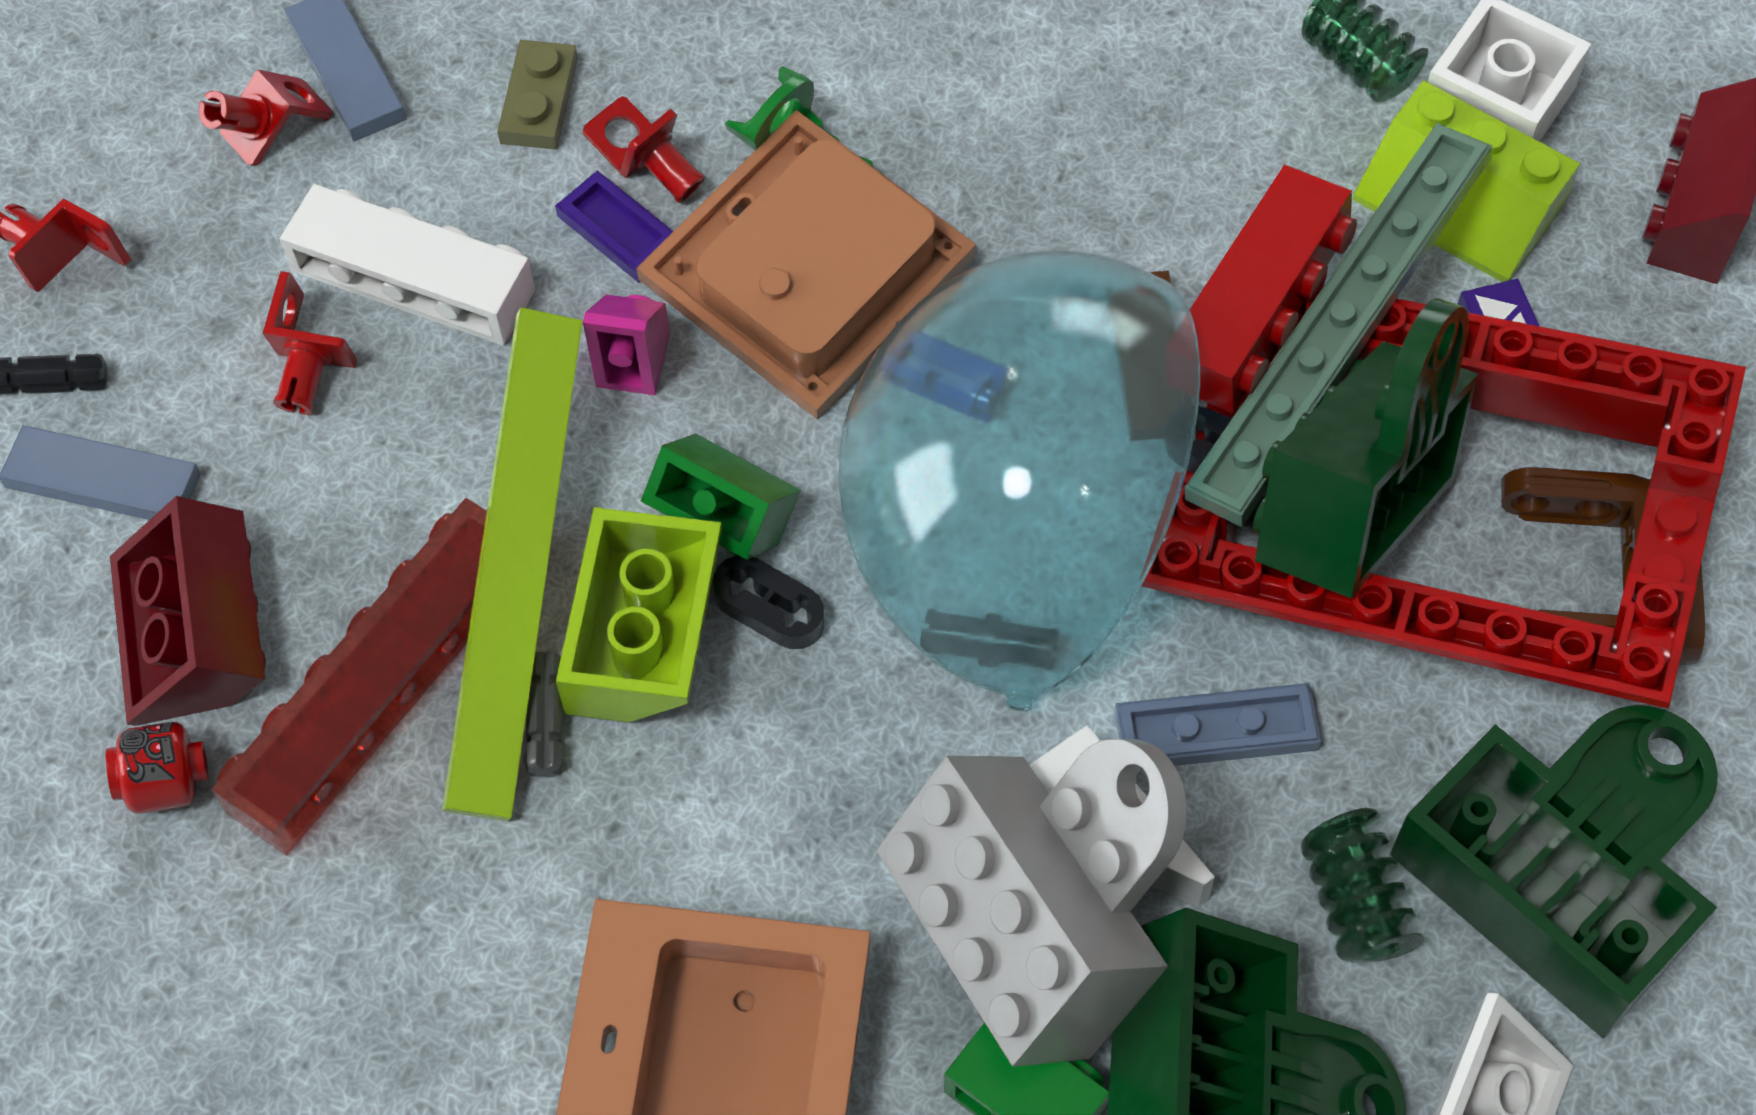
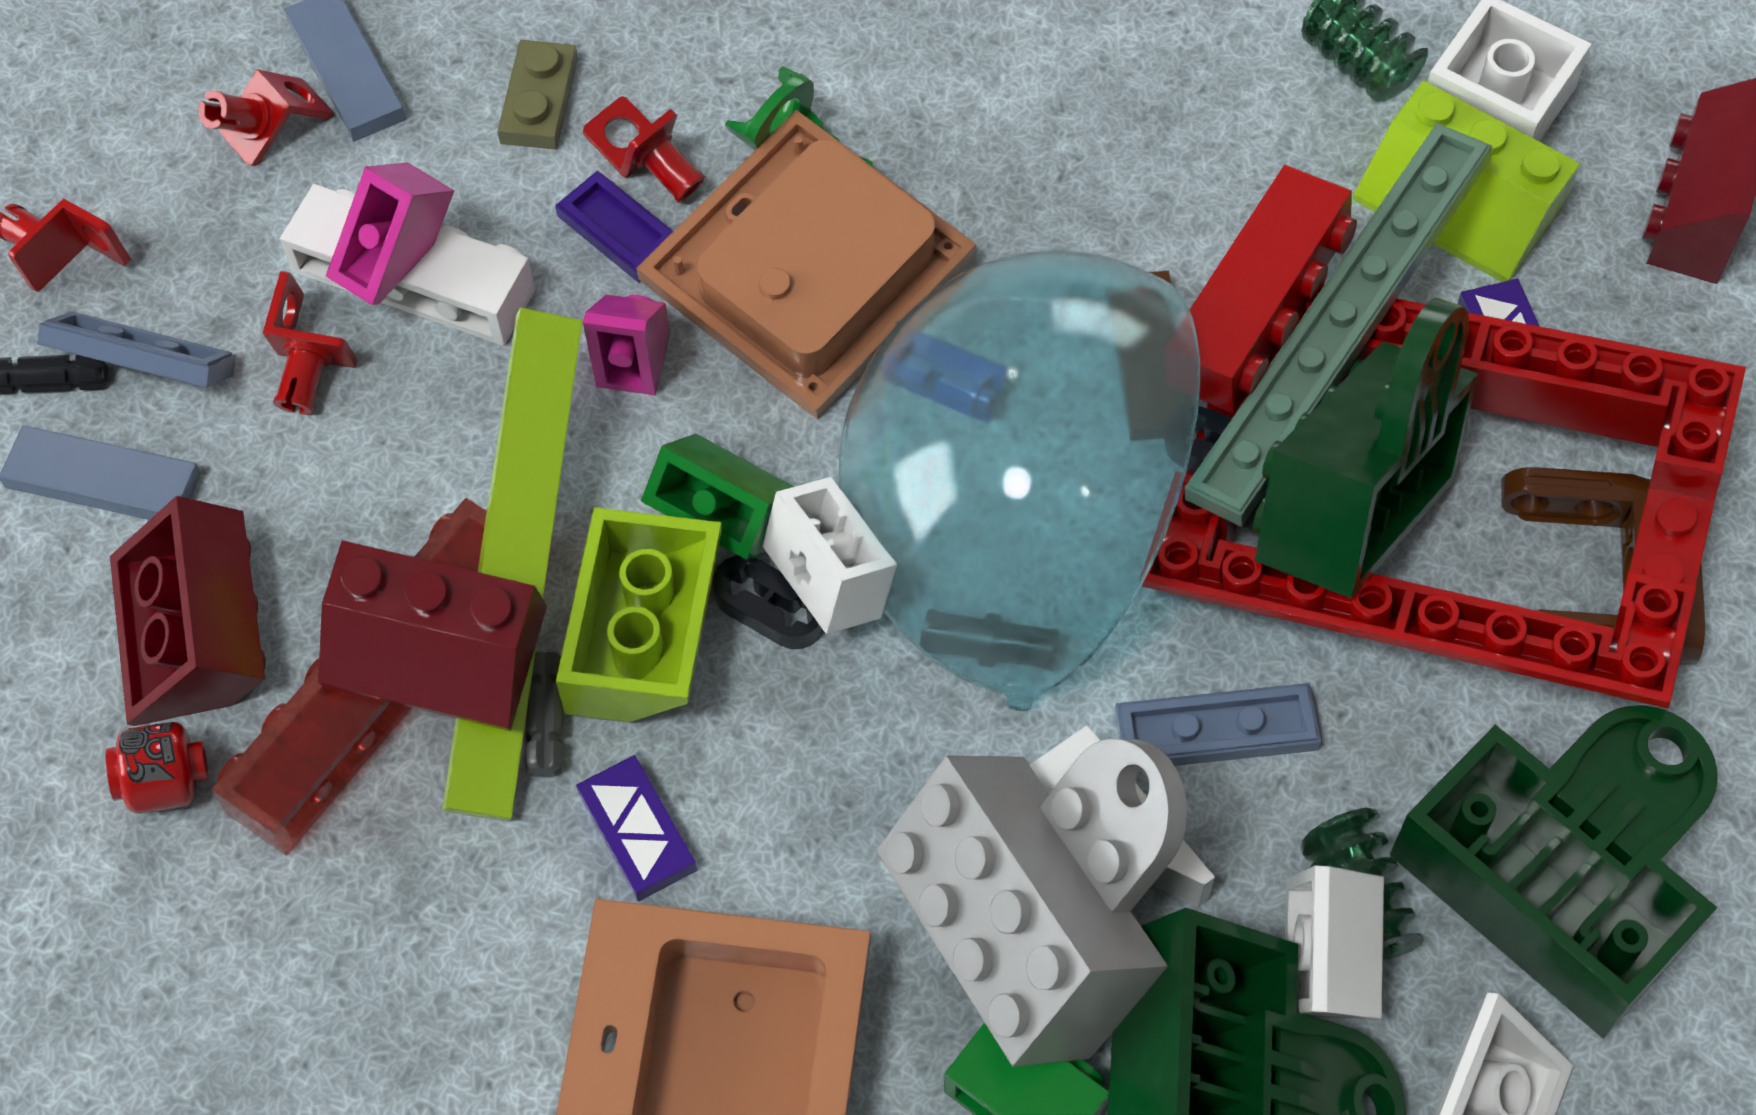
(137, 349): none -> sand blue tile
(388, 229): none -> dark pink slope
(428, 635): none -> dark red slope
(636, 828): none -> dark purple tile
(829, 555): none -> white brick
(1340, 941): none -> white slope

